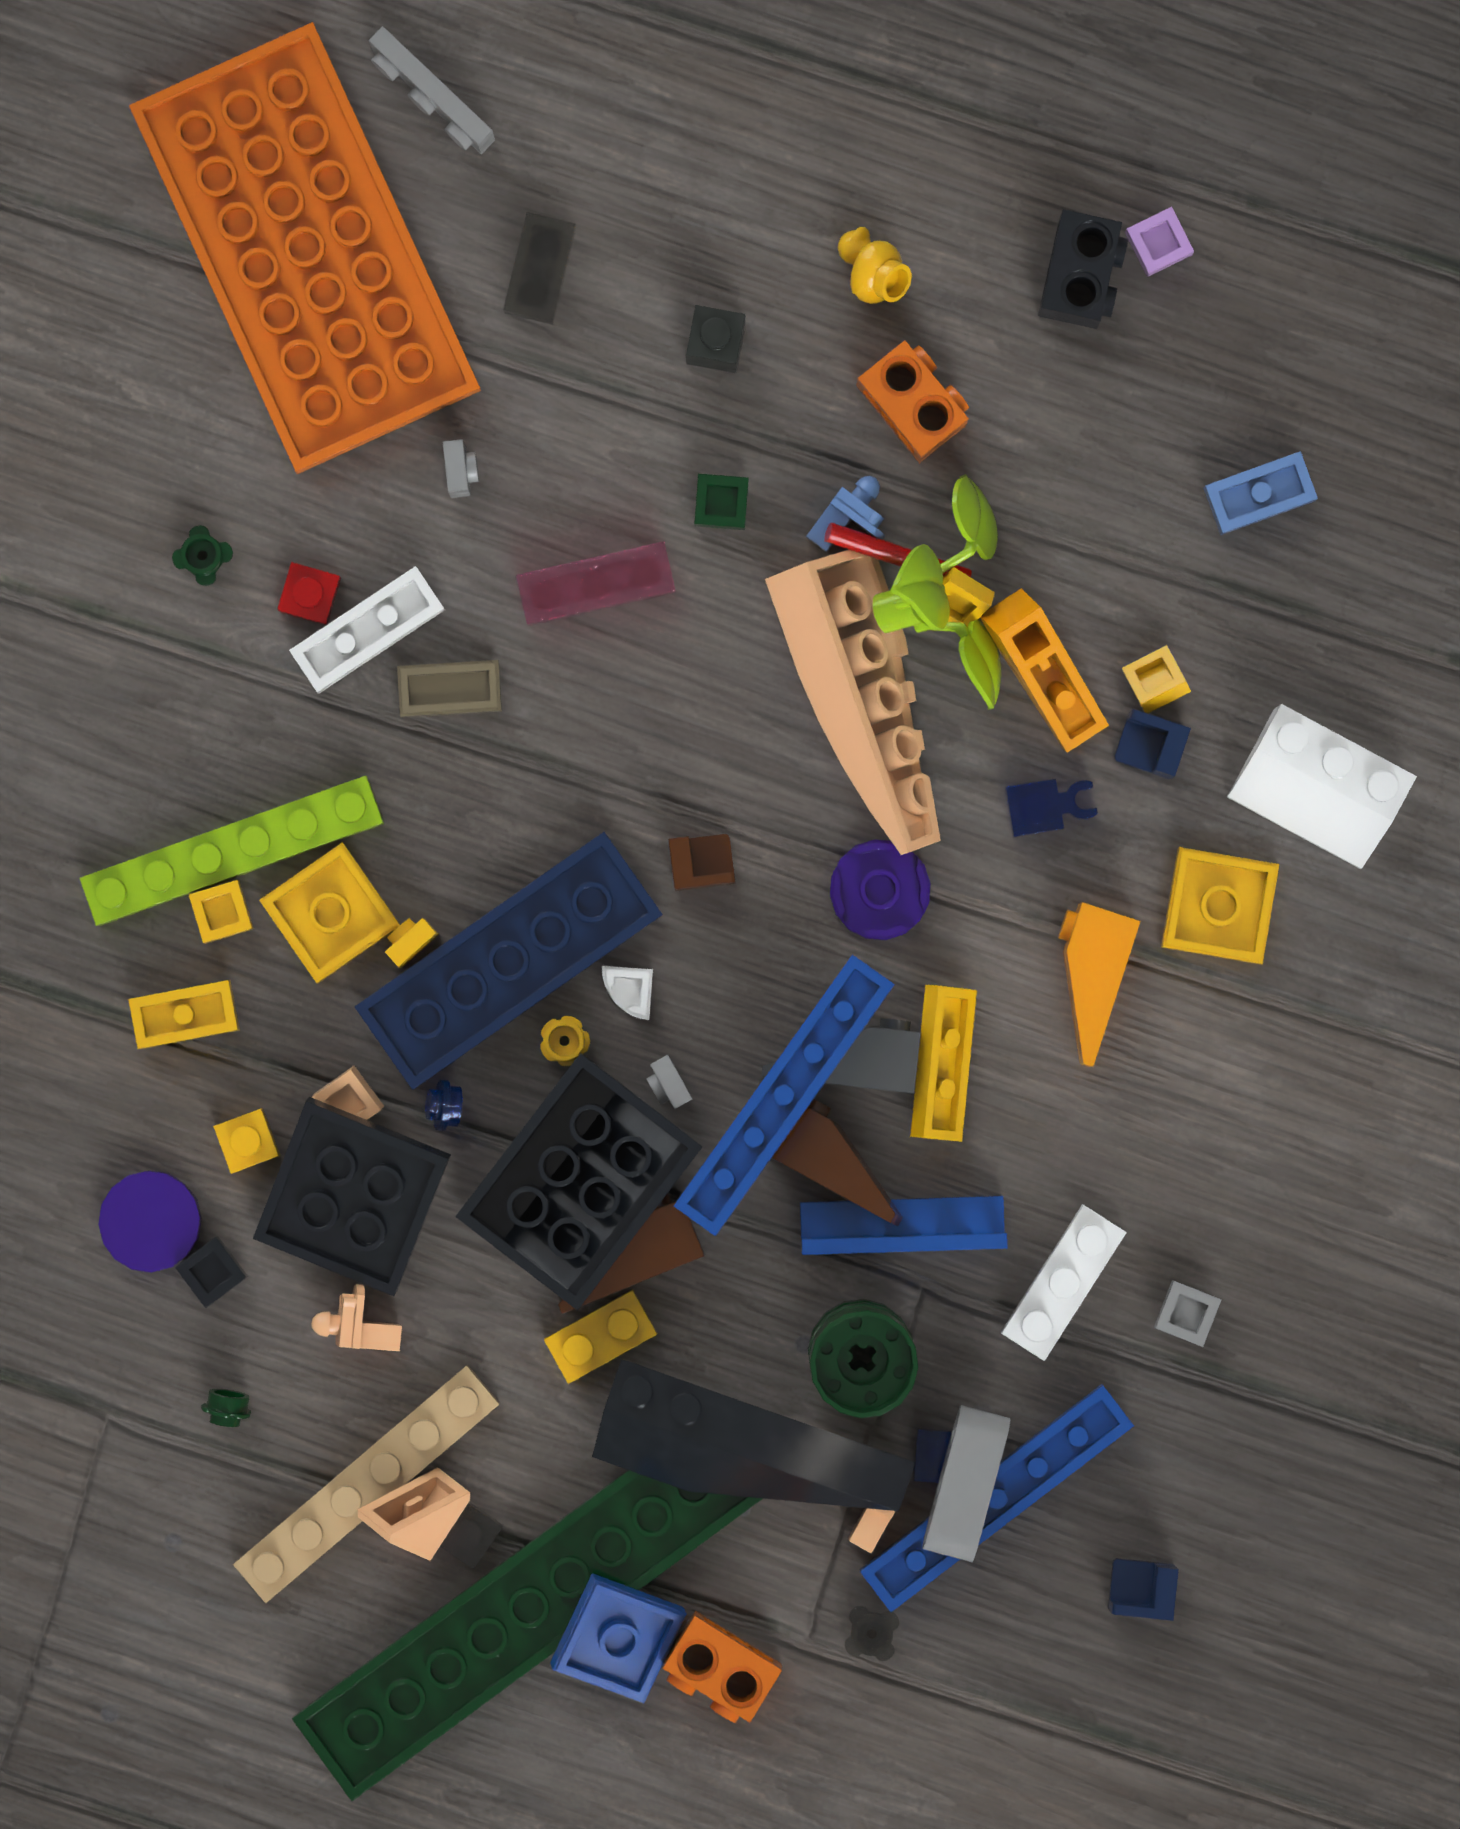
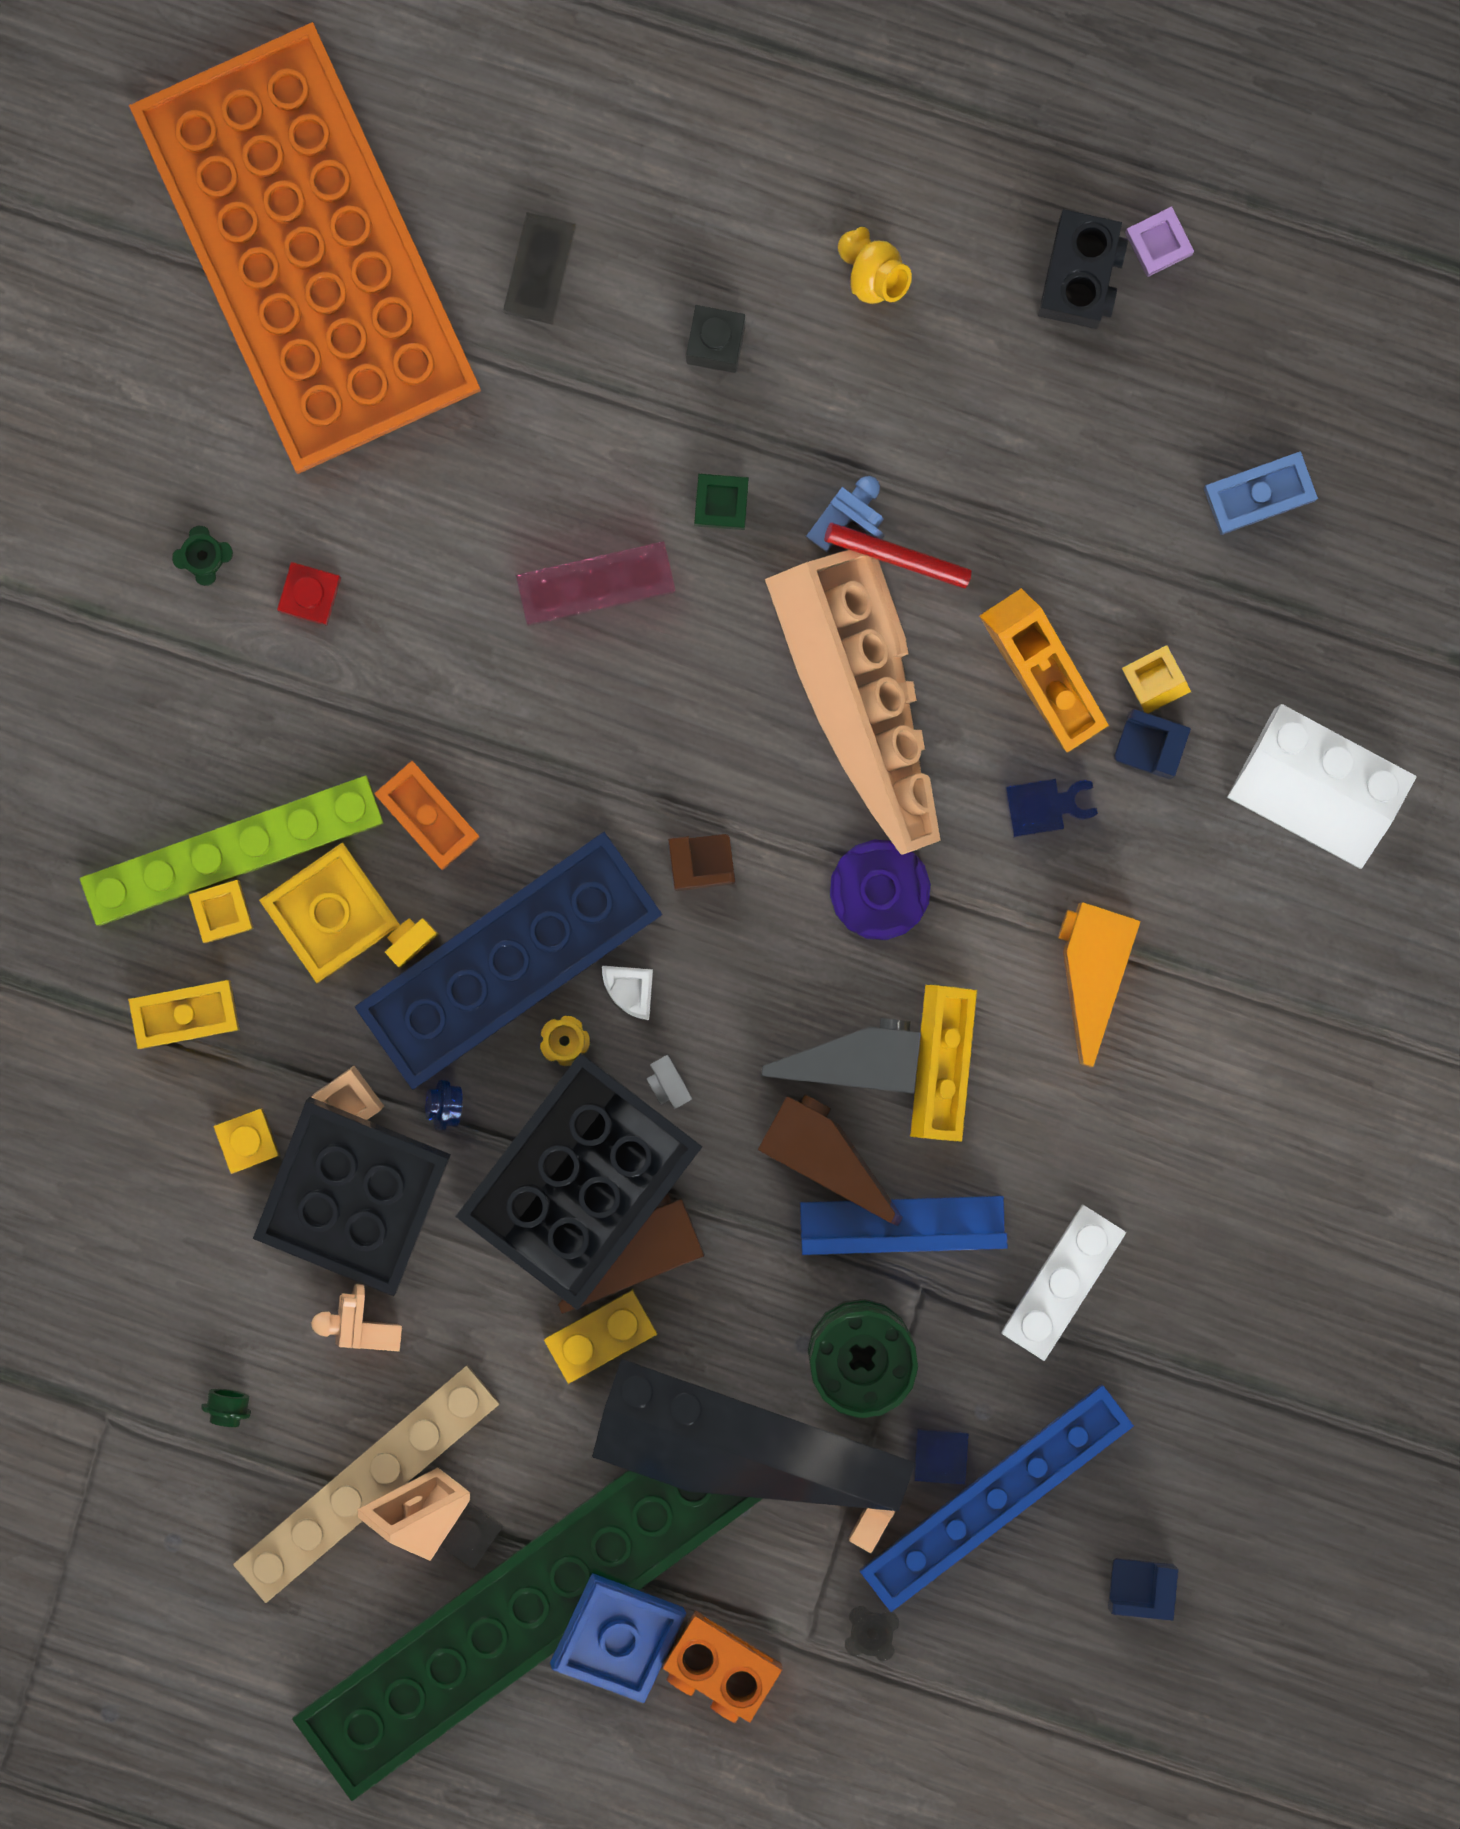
(150, 1221): dark purple tile -> none
(211, 1272): black plate -> none
(367, 630): white plate -> none
(427, 815): none -> orange plate
(429, 92): light grey plate -> none
(449, 688): dark tan tile -> none
(460, 468): light grey plate -> none
(784, 1095): blue plate -> none
(902, 407): orange brick -> none
(921, 600): lime plant -> none
(966, 597): yellow plate -> none
(966, 1483): light grey beam -> none
(1187, 1313): light grey plate -> none
(1220, 905): yellow tile -> none

